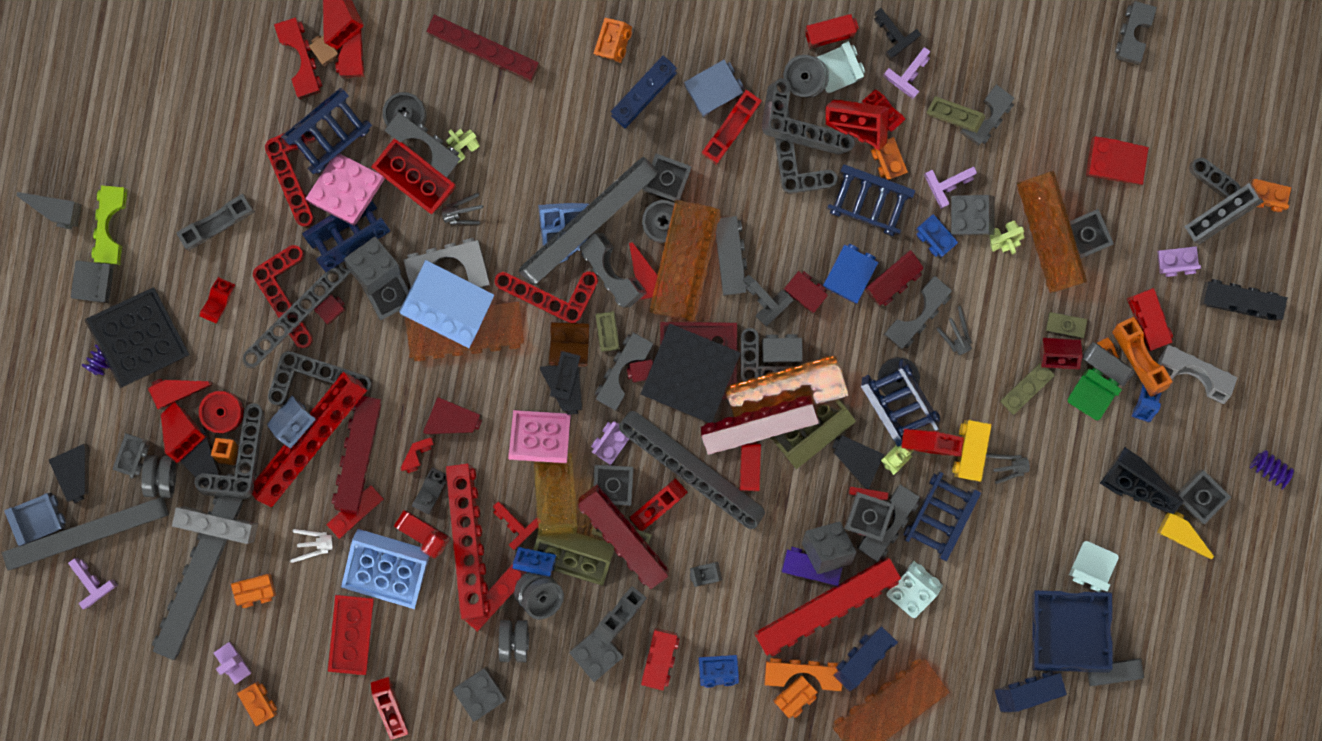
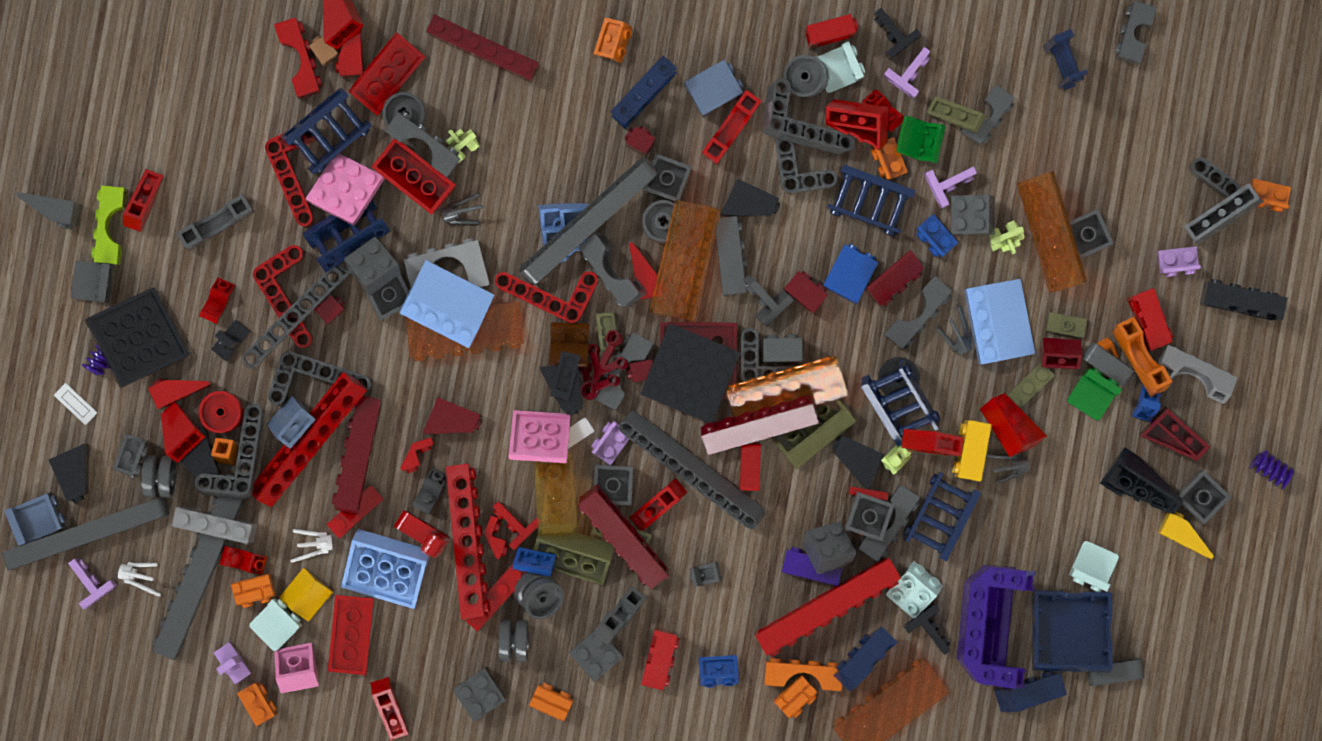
(75, 403): none -> white sticker
(129, 573): none -> white plant
(142, 200): none -> red slope
(230, 340): none -> black bracket
(243, 560): none -> red slope
(275, 624): none -> light aqua bracket
(296, 668): none -> bright pink slope
(305, 594): none -> yellow slope
(386, 73): none -> red plate
(497, 544): none -> red slope
(551, 701): none -> orange brick
(579, 431): none -> white sticker
(601, 368): none -> dark red plant
(640, 140): none -> dark red brick
(749, 202): none -> black slope
(920, 139): none -> green bracket
(930, 627): none -> black bracket
(987, 624): none -> dark purple wedge
(999, 321): none -> light blue slope
(1011, 425): none -> red wedge
(1065, 60): none -> dark blue fence
(1117, 160): red slope -> none
(1175, 434): none -> dark red wedge

